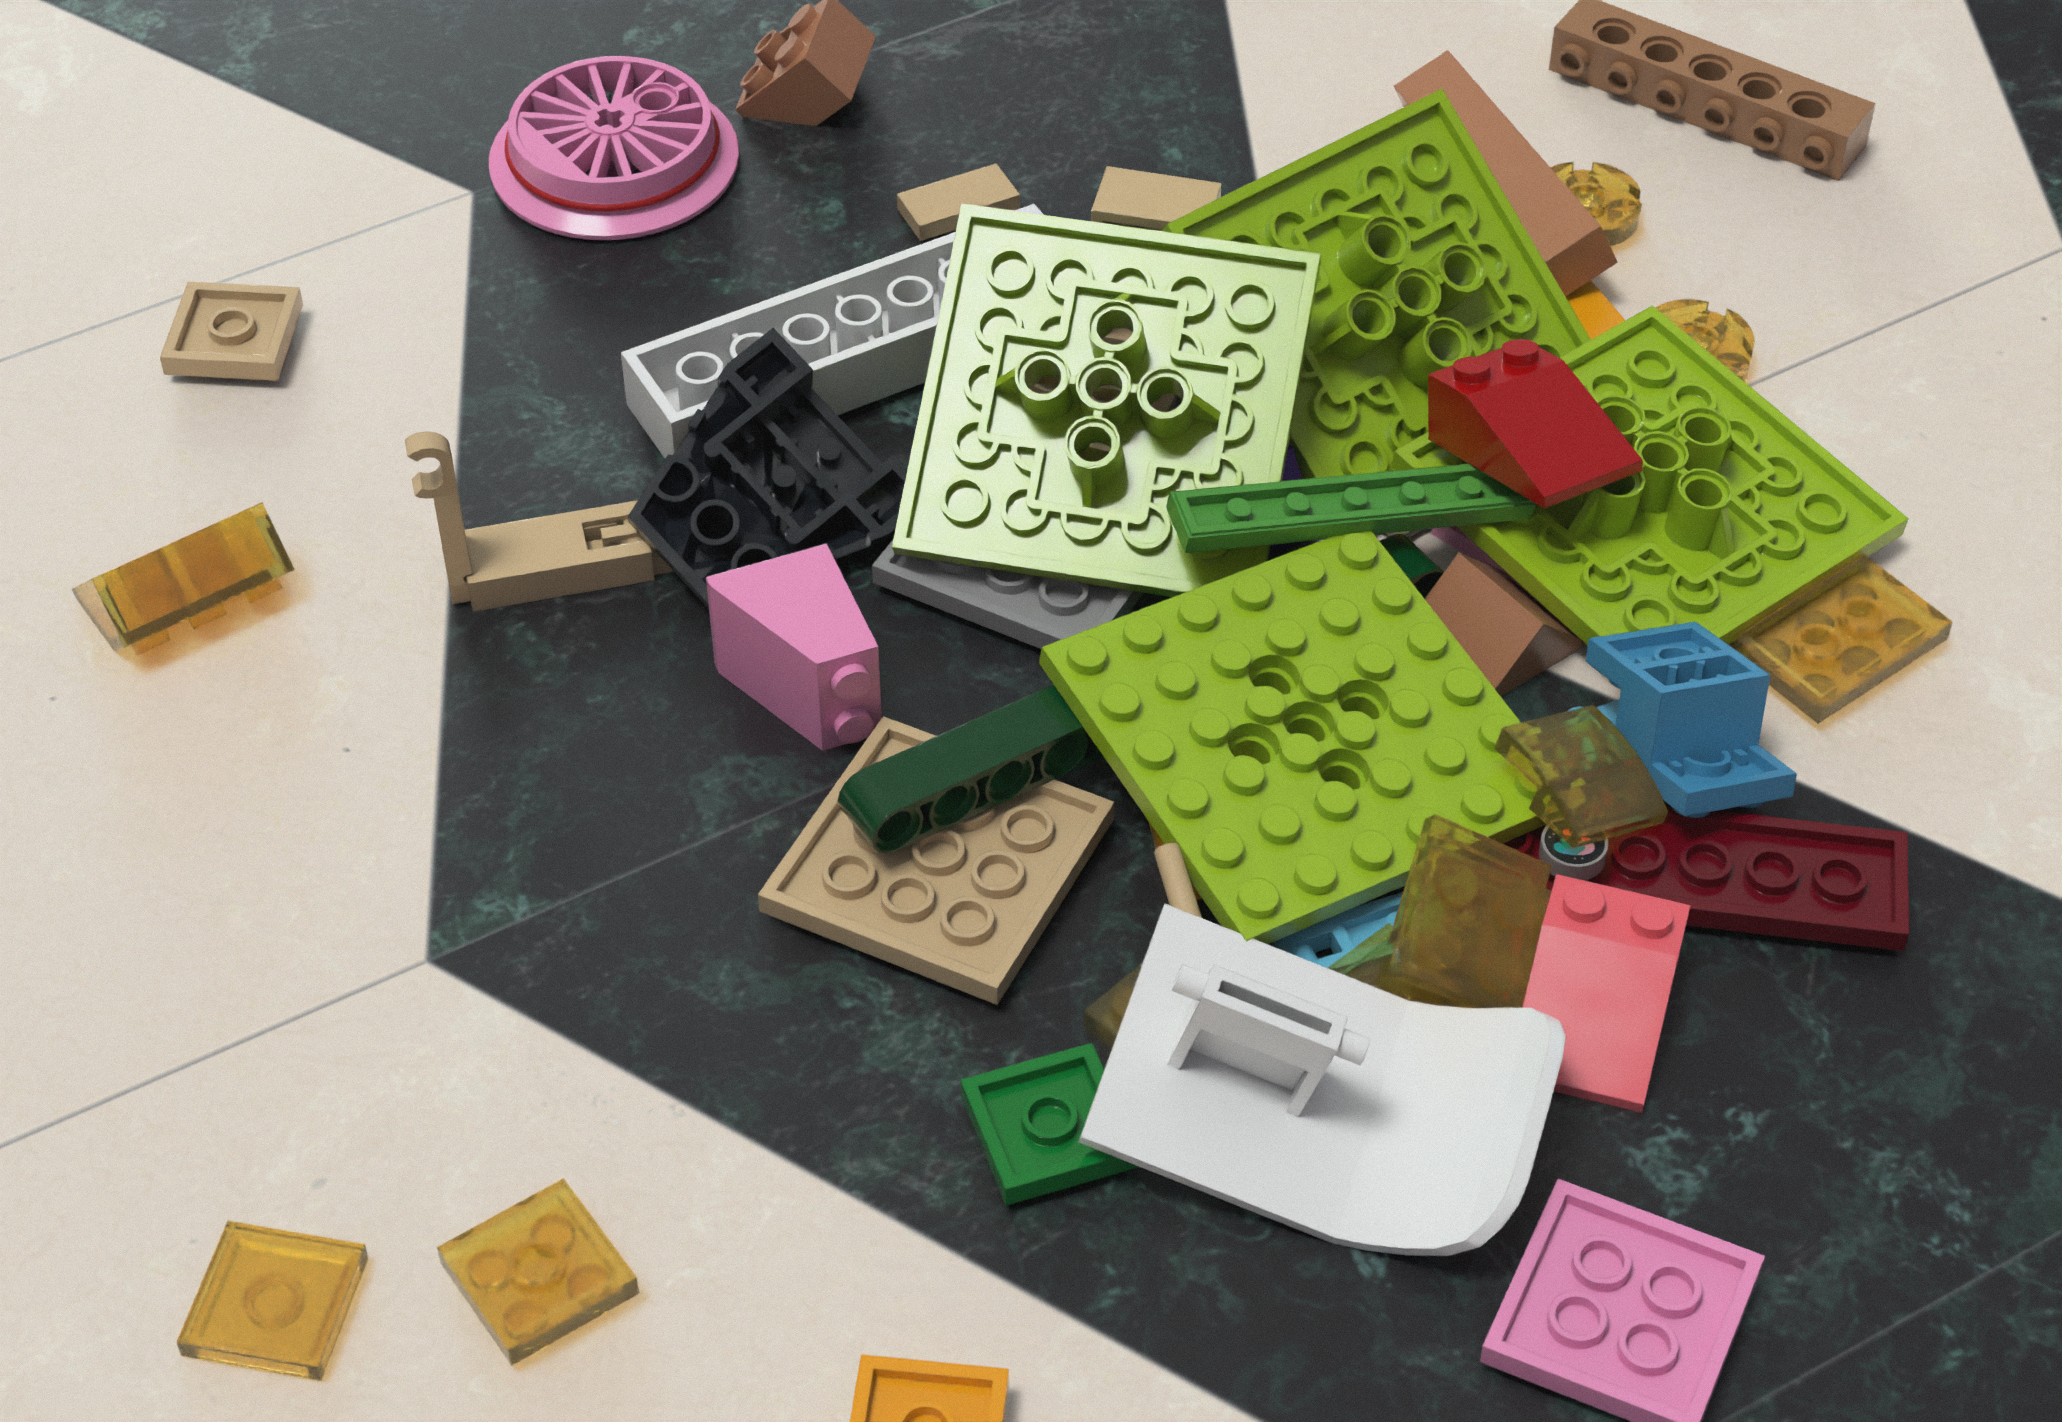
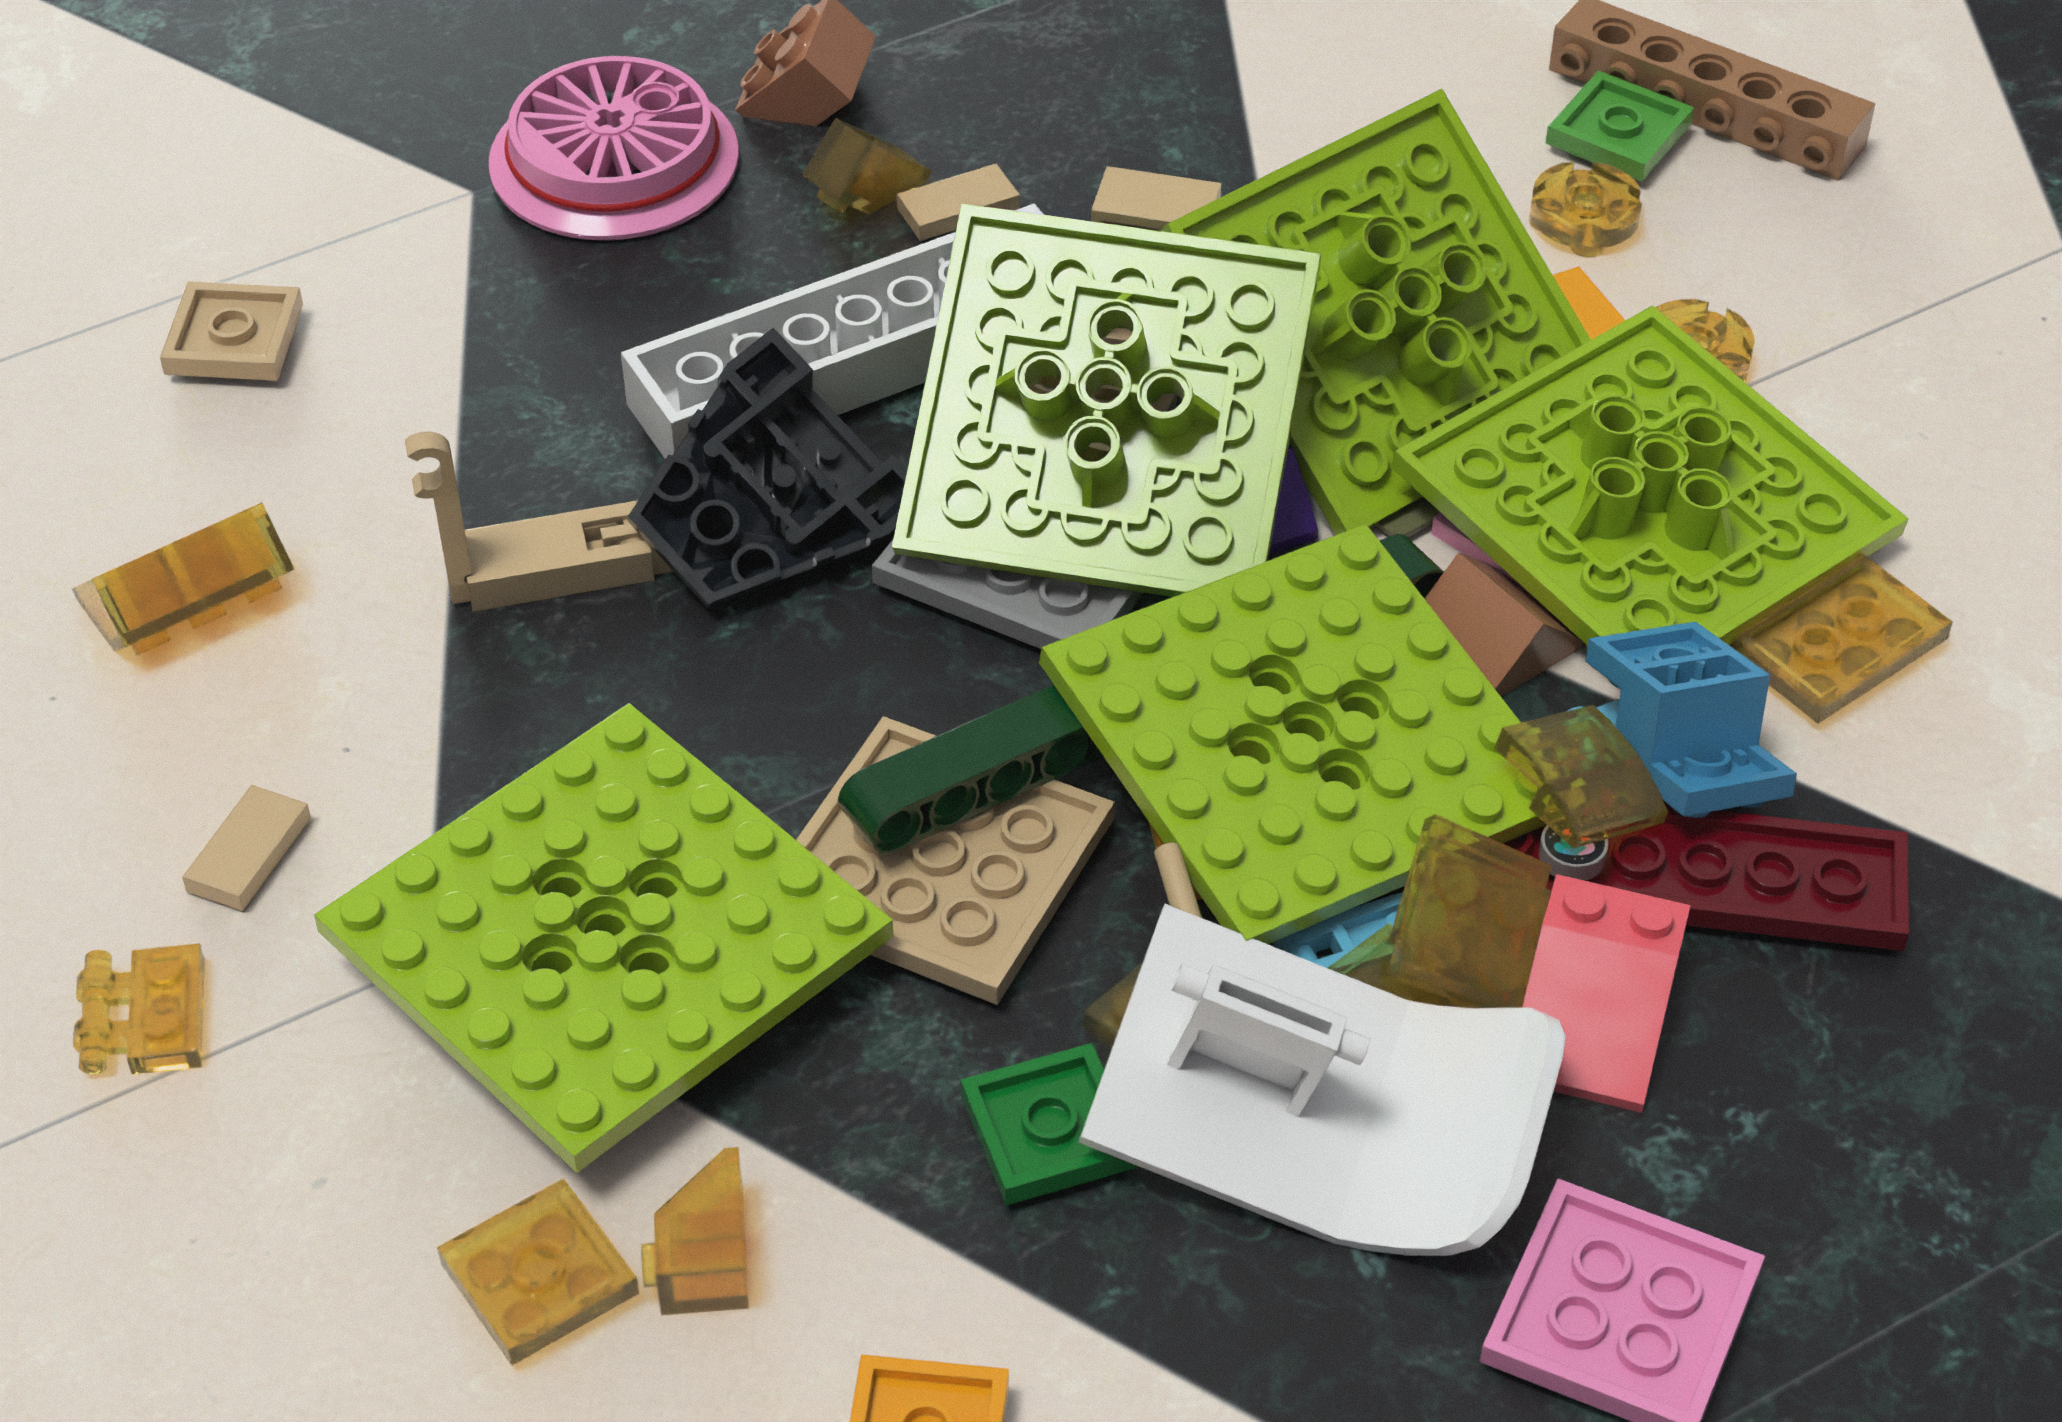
(163, 1004): none -> clear yellow plate
(246, 847): none -> tan tile
(273, 1300): clear yellow tile -> none
(603, 933): none -> lime plate
(701, 1242): none -> clear yellow slope
(798, 645): bright pink slope -> none
(861, 169): none -> clear yellow slope
(1341, 506): bright green tile -> none
(1527, 424): red slope -> none
(1551, 214): nougat brick -> none
(1620, 125): none -> bright green plate

